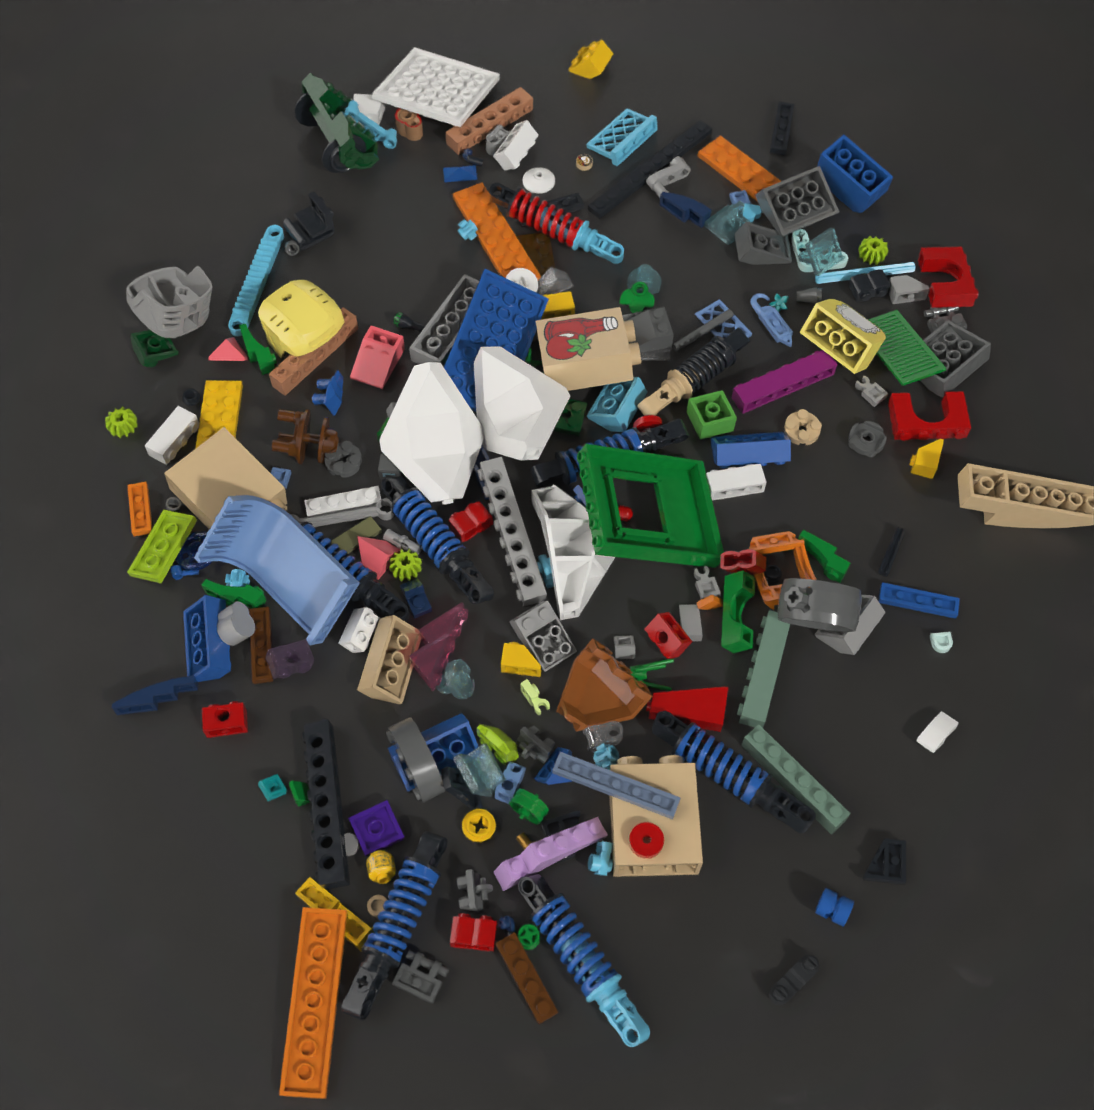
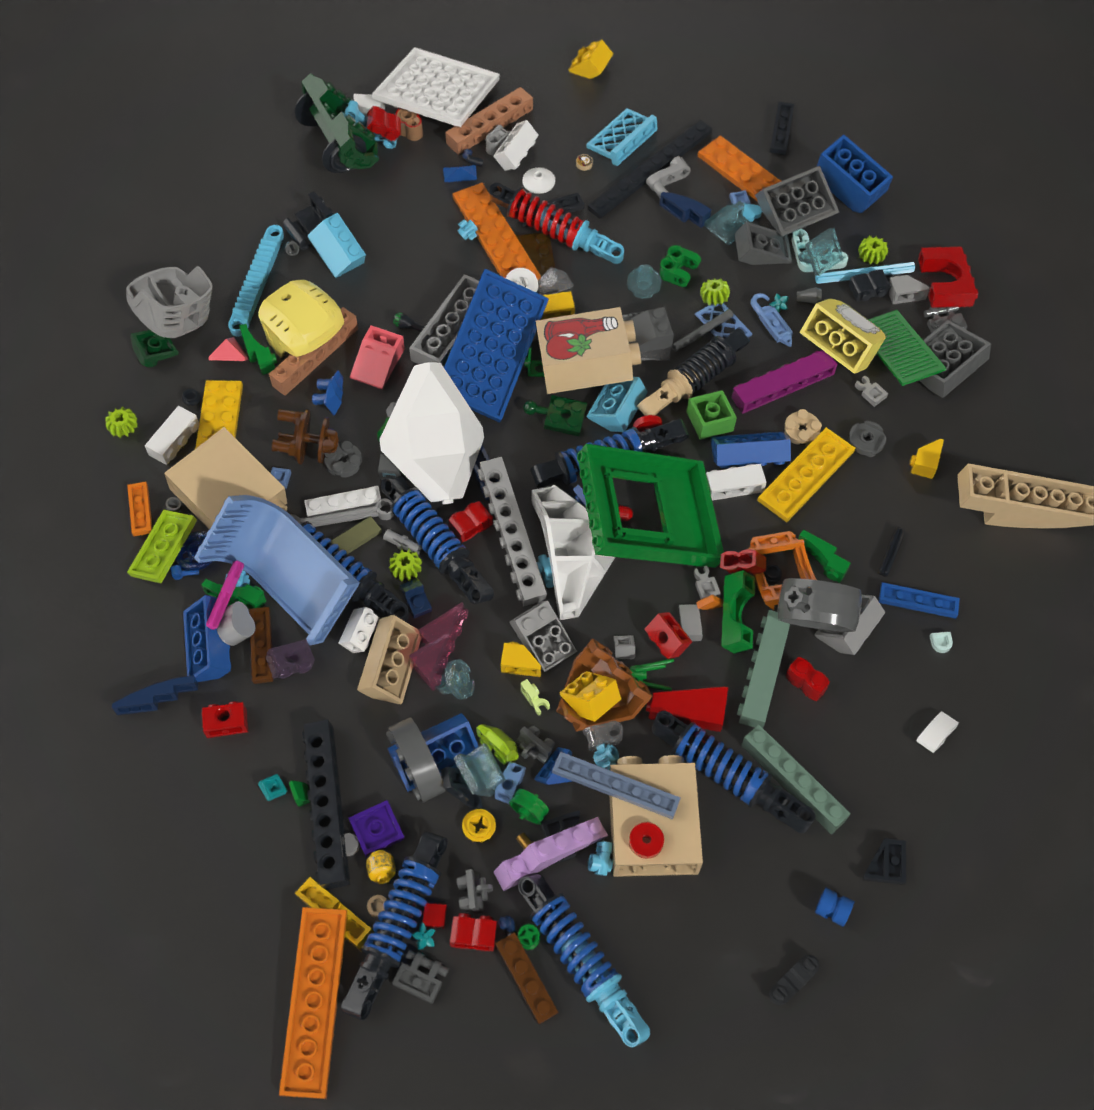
(225, 595): none -> dark pink axle
(337, 245): none -> medium azure slope
(376, 554): coral slope -> none
(383, 123): none -> red brick
(424, 937): none -> teal plant
(435, 915): none -> red tile
(515, 404): white panel -> none
(591, 695): none -> yellow slope
(635, 300): green plate -> none
(675, 259): none -> green piece
(715, 292): none -> lime gear
(806, 474): none -> yellow plate
(811, 681): none -> red brick
(908, 425): red arch -> none

